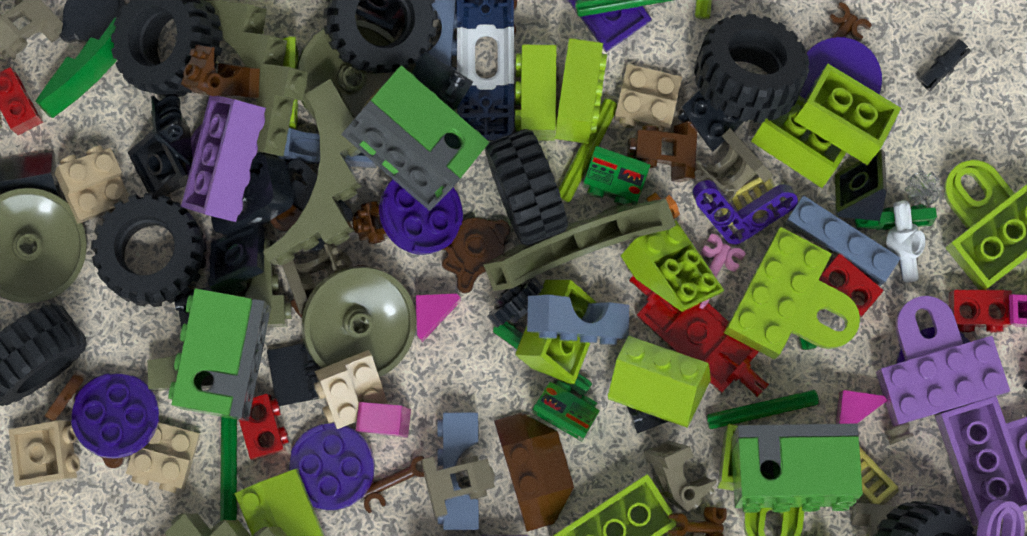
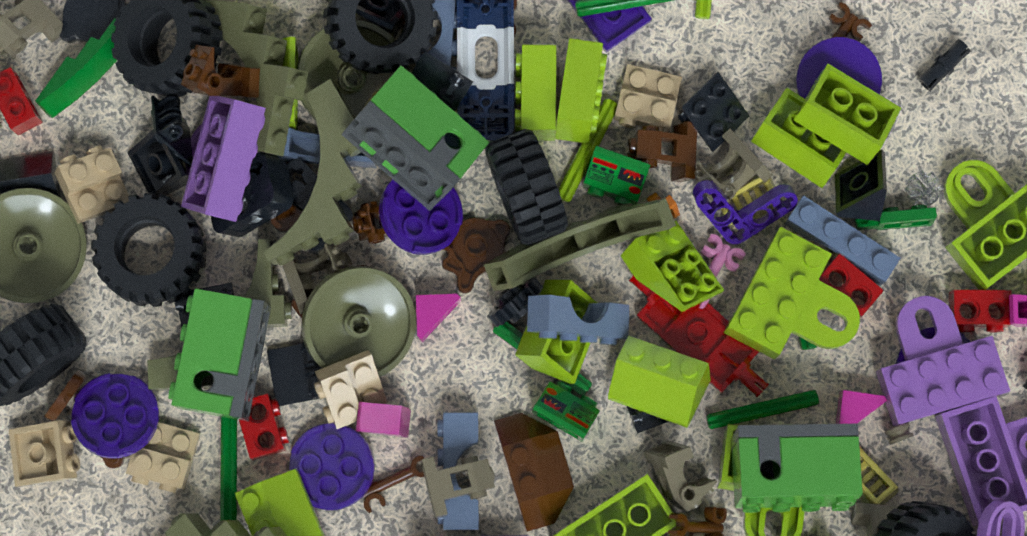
(236, 259): black plate -> none
(743, 92): black tyre -> none
(906, 241): white axle -> none

